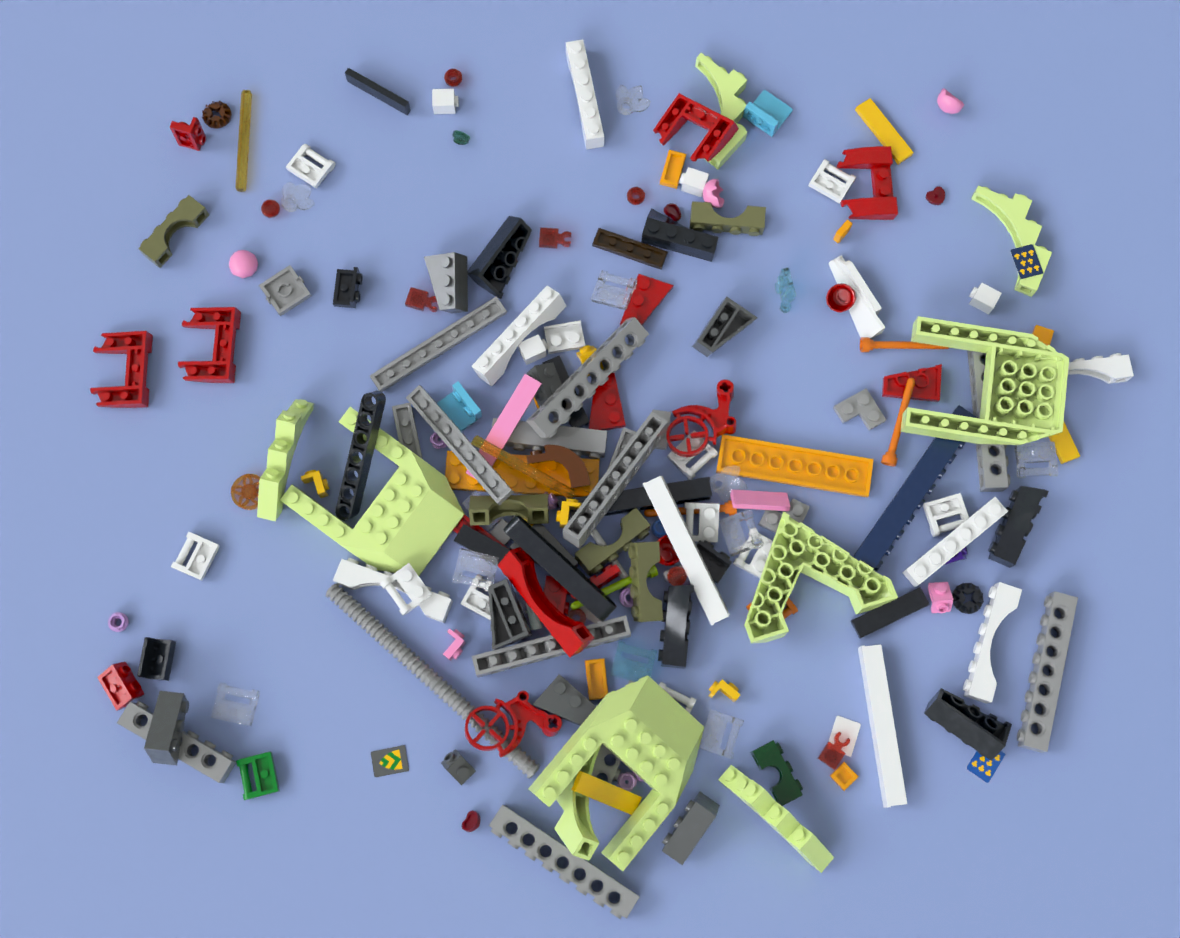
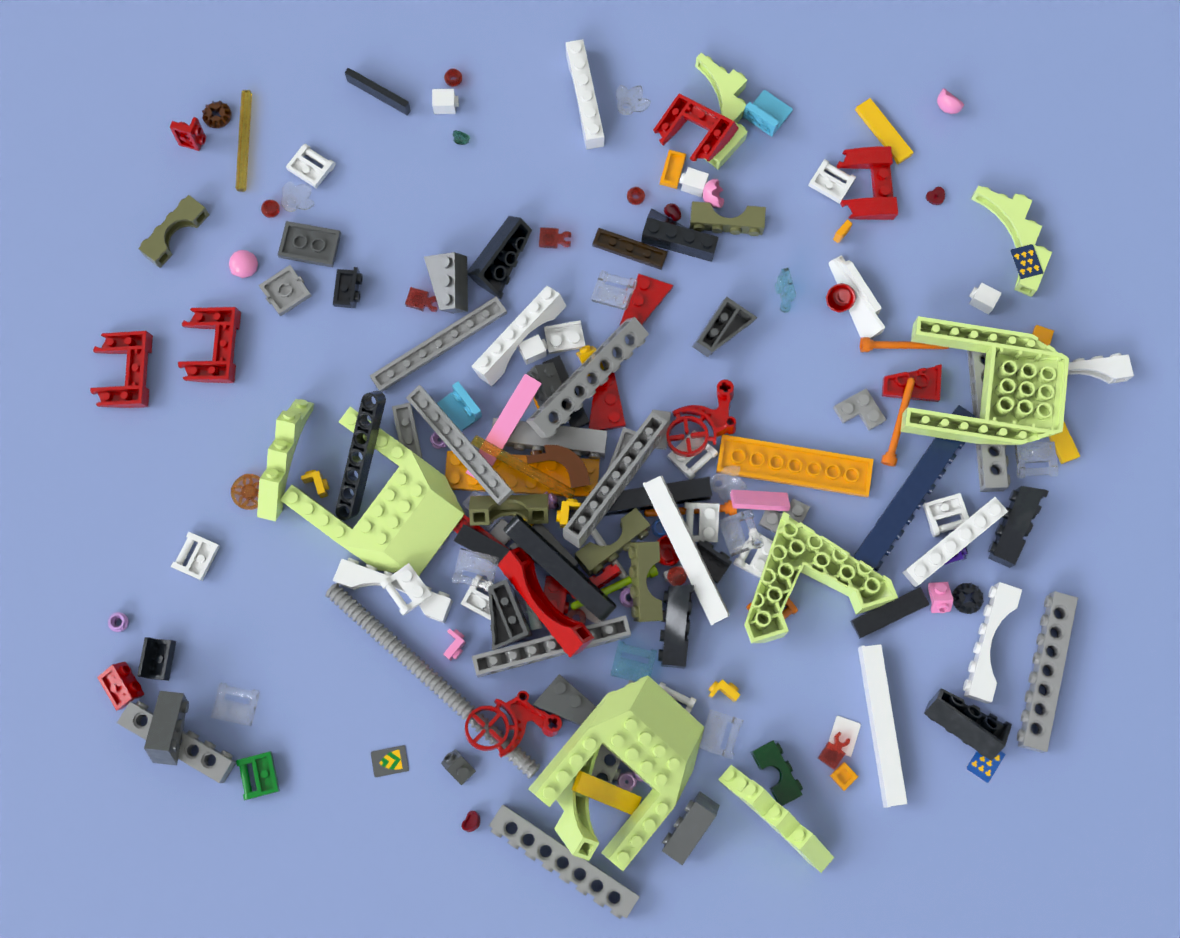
(309, 244): none -> dark grey plate
(596, 678): light orange tile -> none

